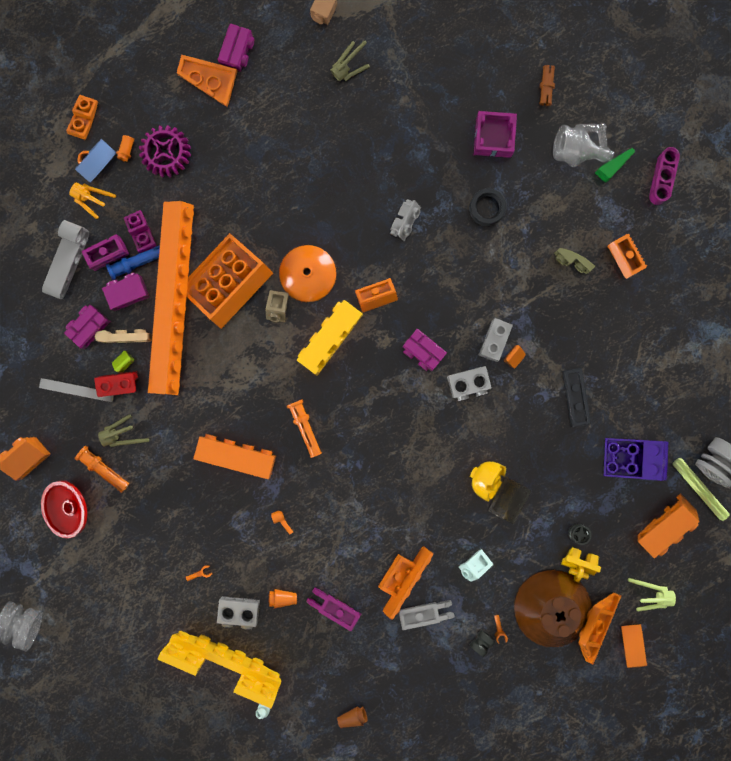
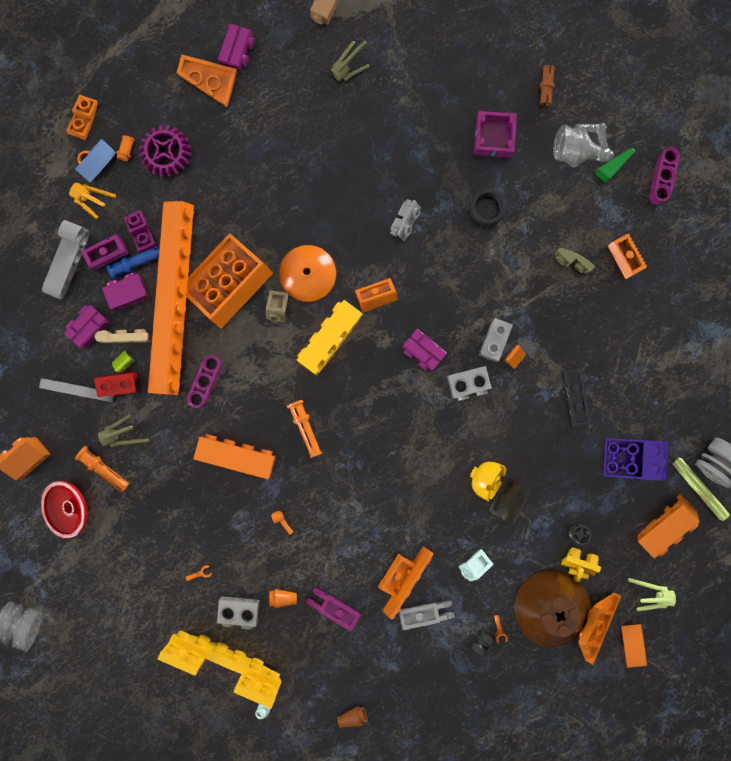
(197, 388): none -> magenta beam

